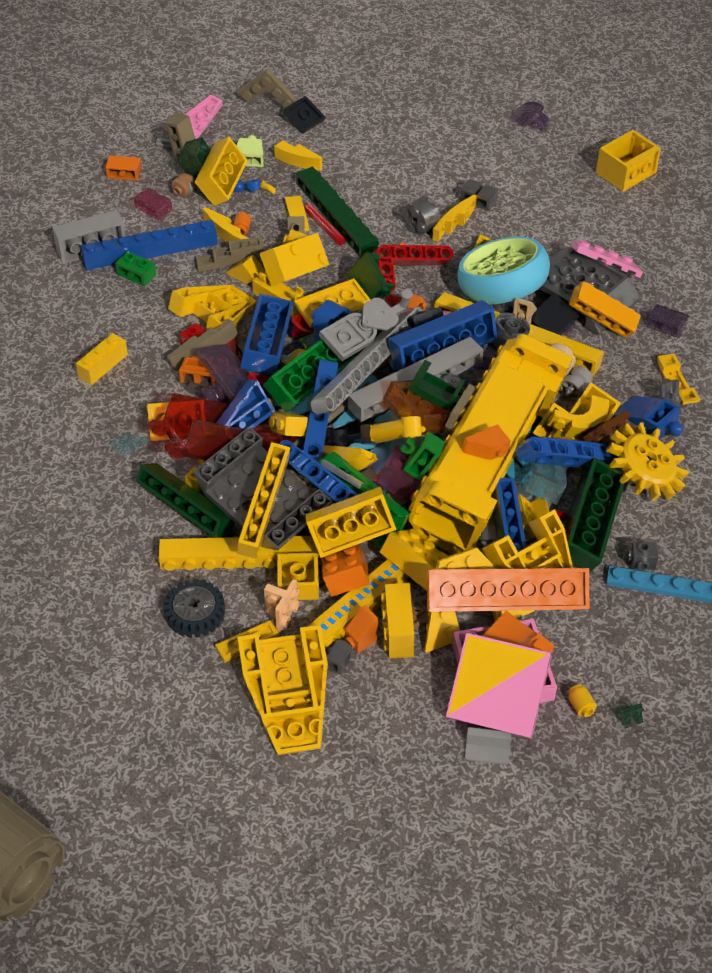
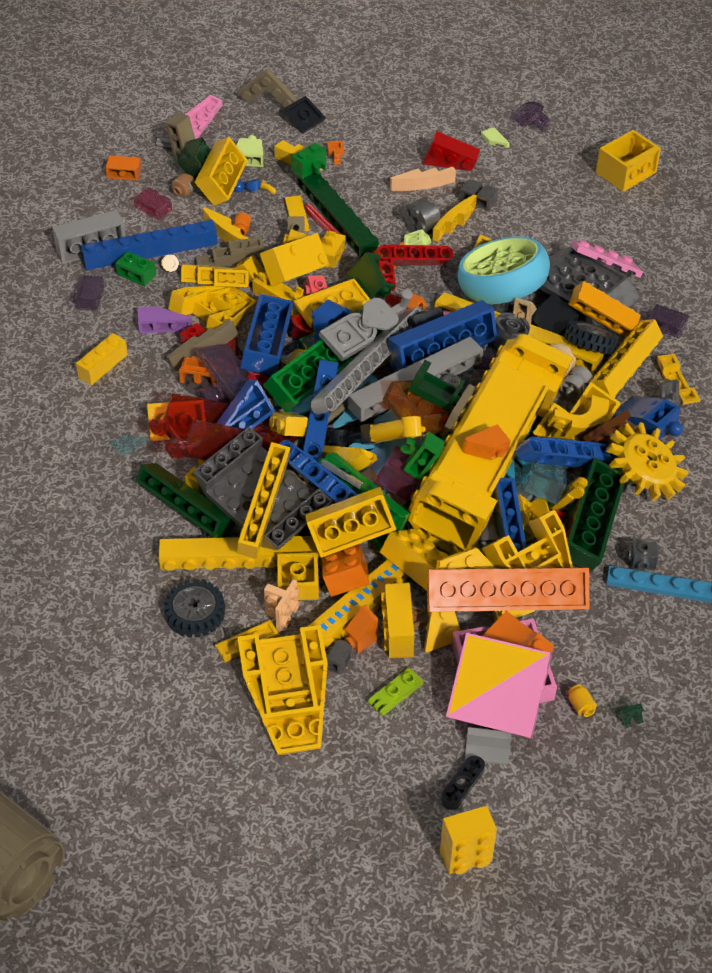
(89, 292): none -> clear purple brick
(161, 320): none -> medium lavender slope
(170, 263): none -> tile
(215, 275): none -> yellow slope
(309, 160): none -> green brick
(314, 284): none -> coral brick
(333, 246): none -> yellow brick
(335, 149): none -> orange plate
(396, 691): none -> lime hinge
(417, 238): none -> yellowish green bracket
(422, 180): none -> light nougat slope
(450, 152): none -> red wedge
(463, 773): none -> black beam
(468, 840): none -> yellow brick
(493, 137): none -> yellowish green tile
(570, 493): none -> yellow hinge
(591, 336): none -> black wheel
(628, 357): none -> yellow brick

